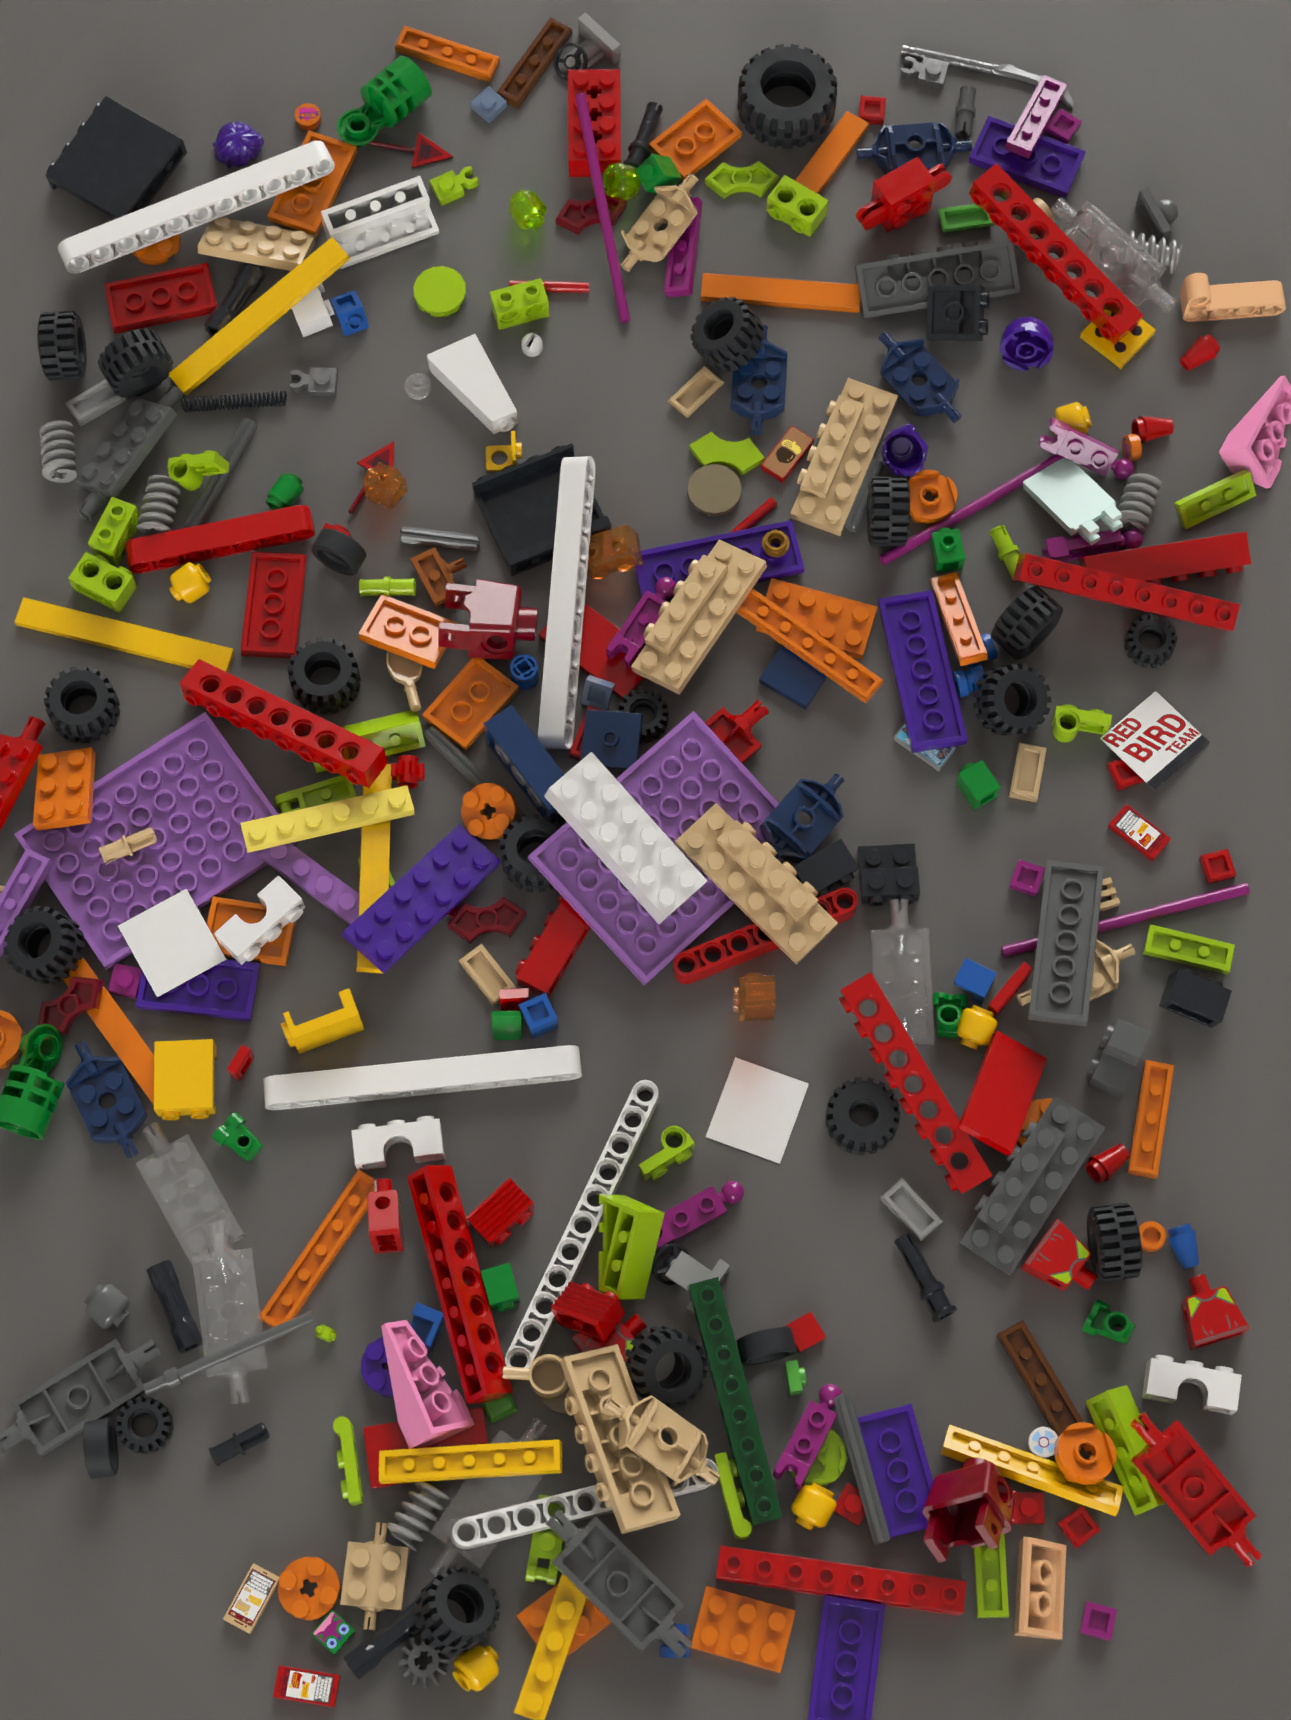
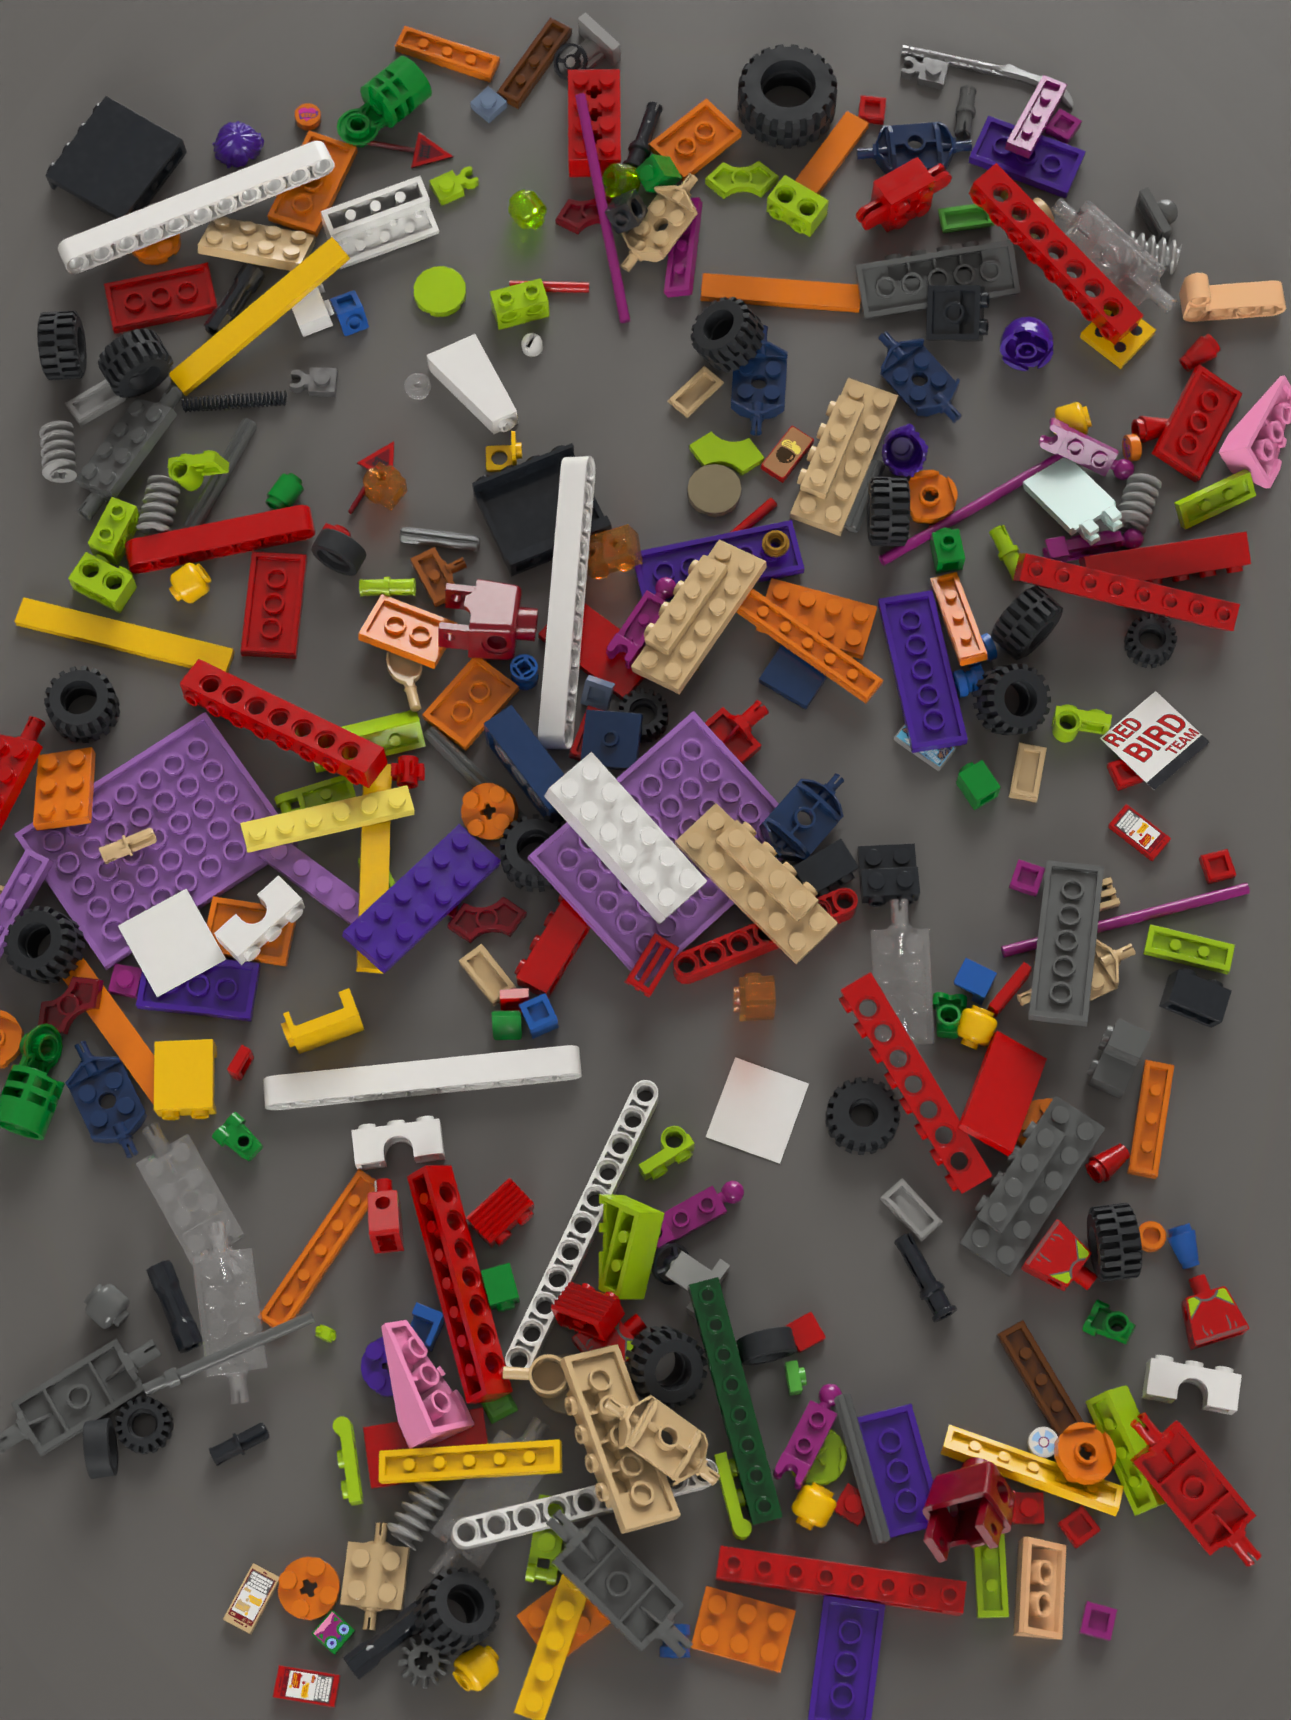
(324, 655): black tyre -> none
(626, 211): none -> black brick
(639, 985): none -> red tile
(1197, 423): none -> red tile

